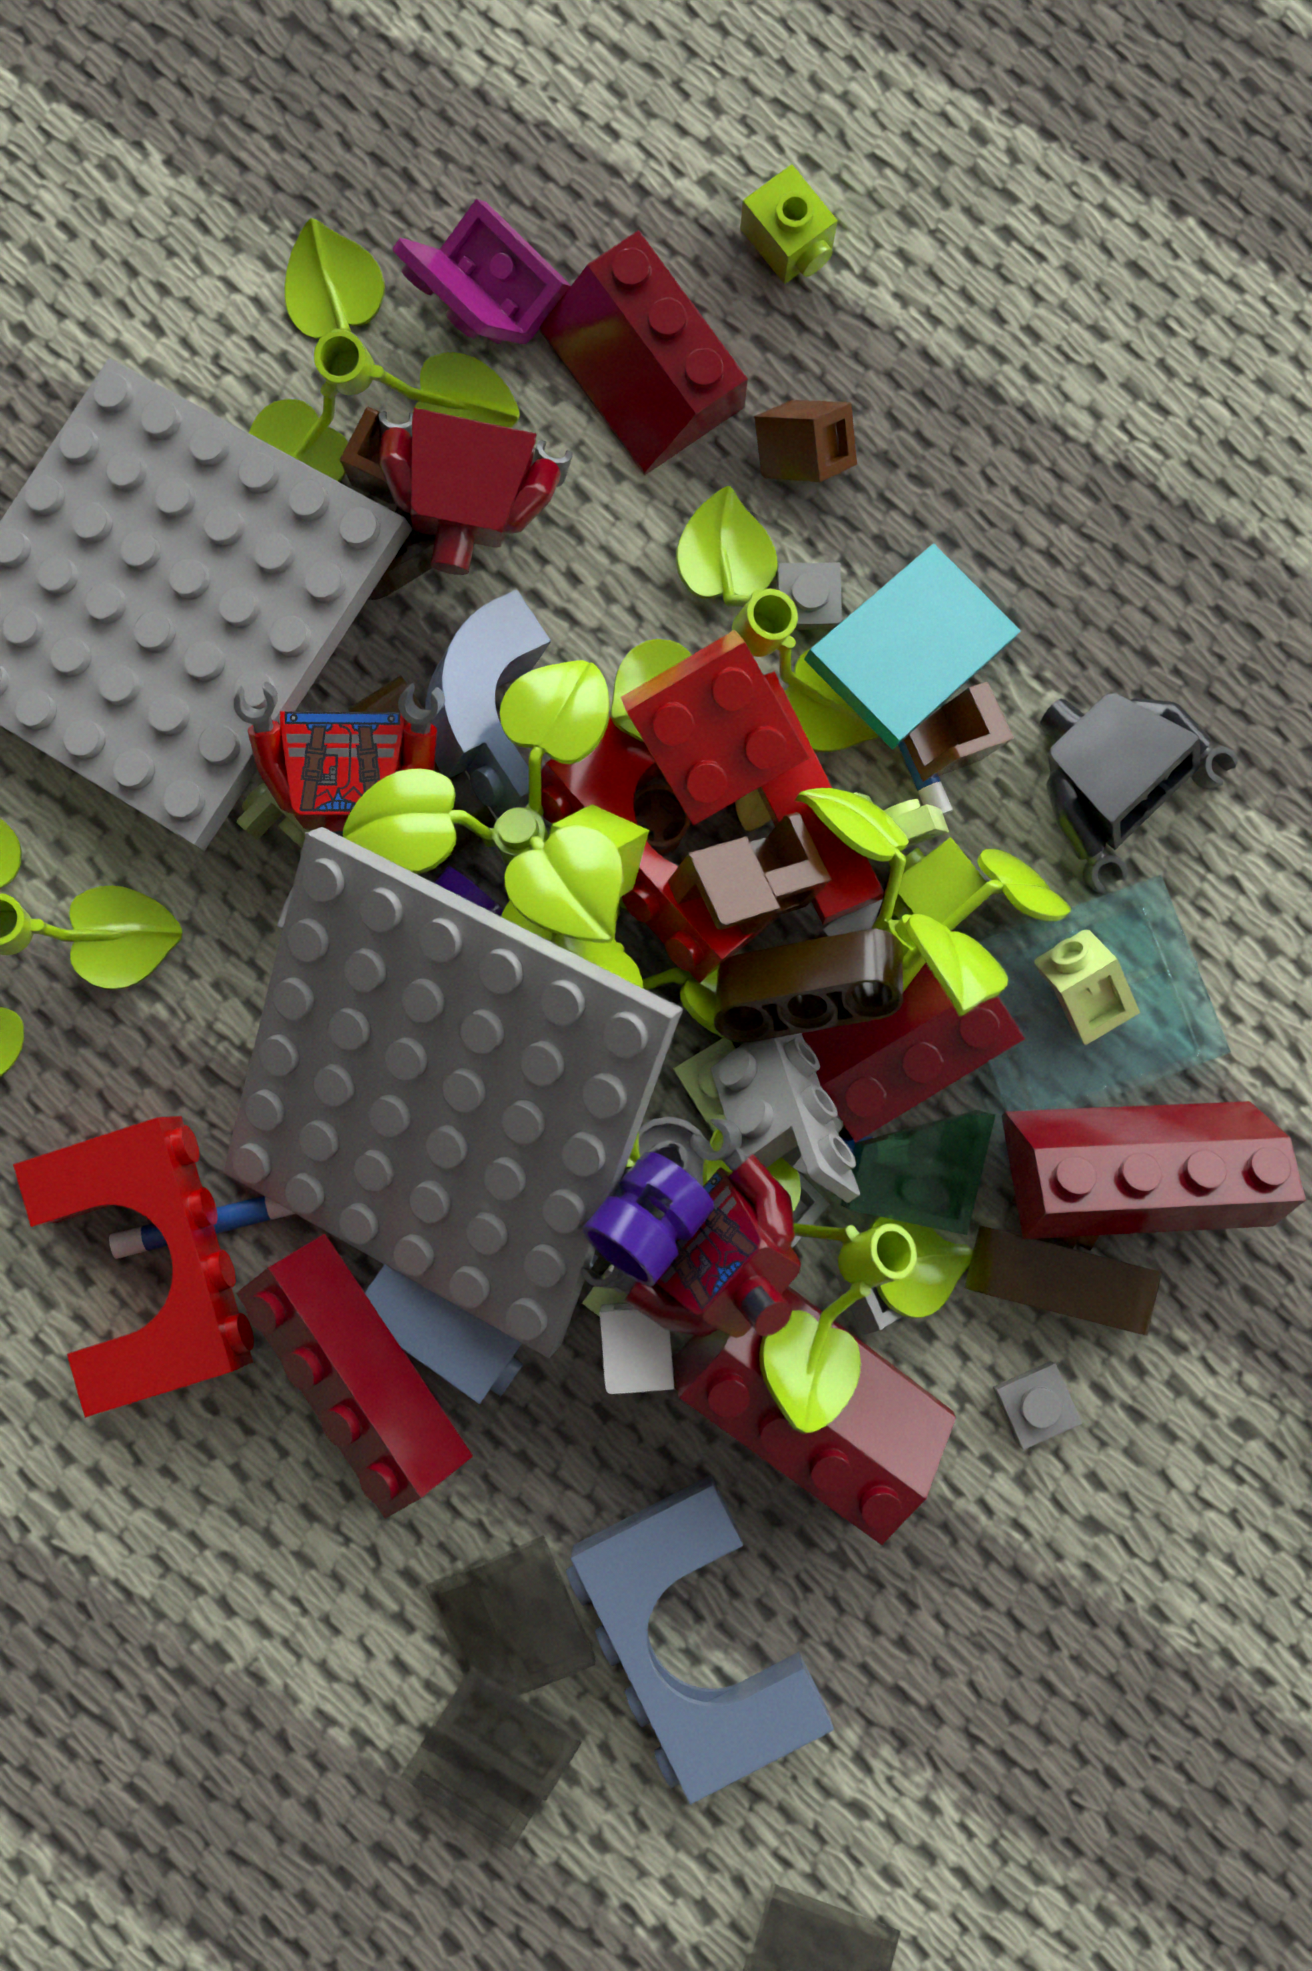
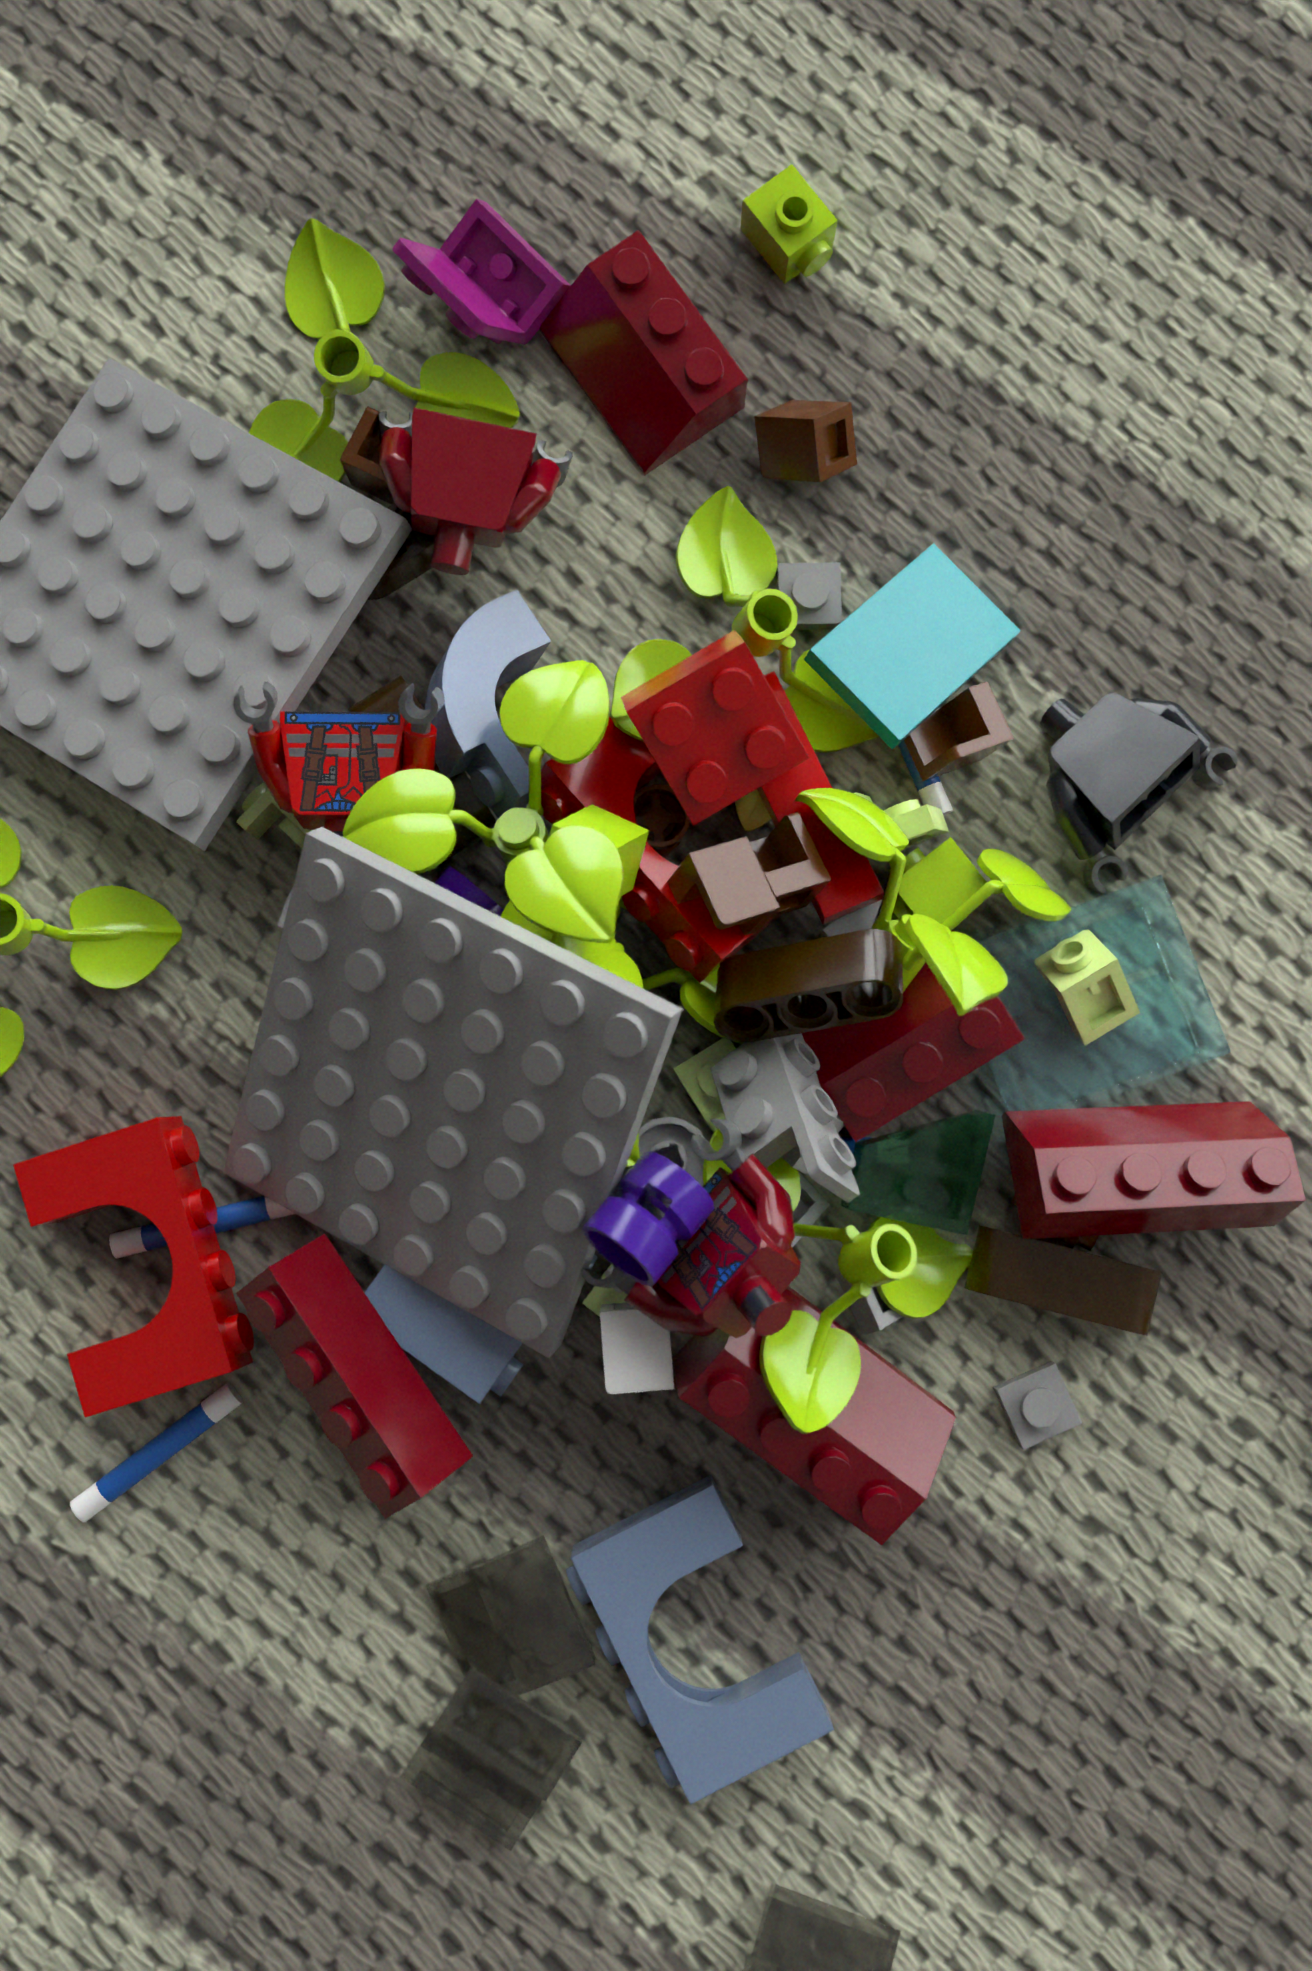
(156, 1452): none -> blue bar

